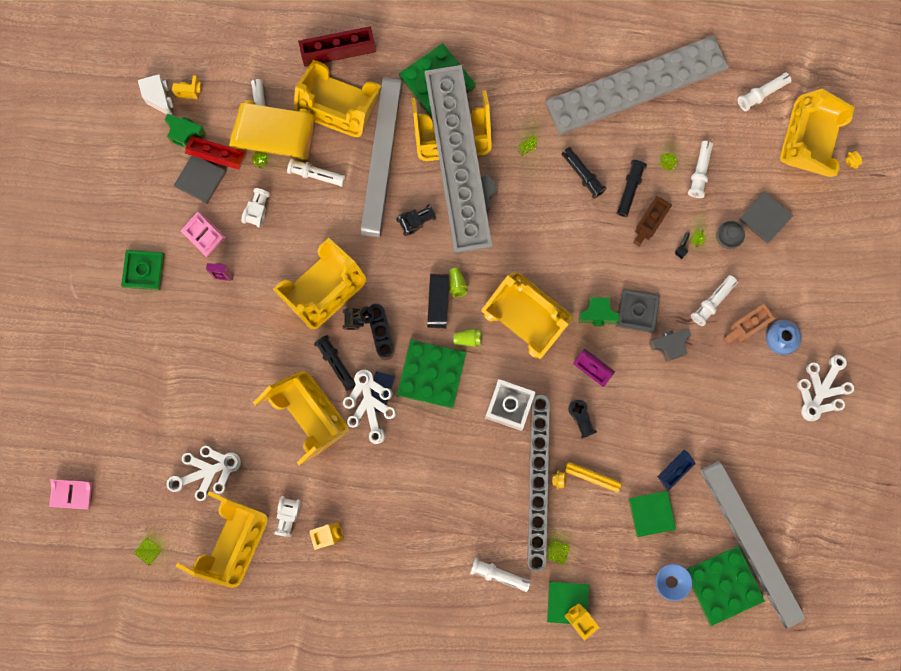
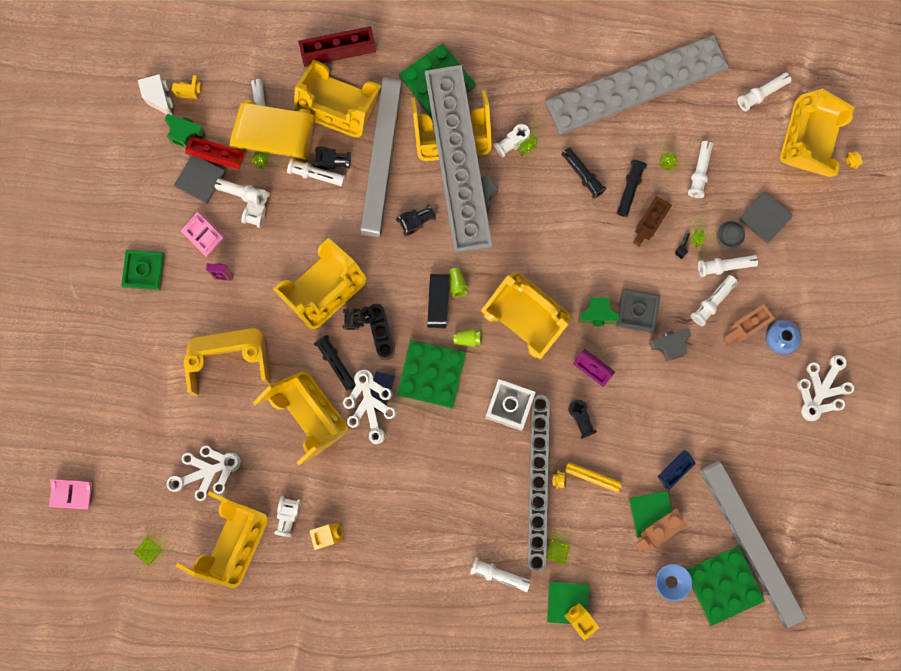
(247, 192): none -> white pin
(248, 340): none -> yellow windscreen
(328, 158): none -> black connector
(512, 140): none -> white connector
(661, 530): none -> nougat hinge
(718, 265): none -> white pin

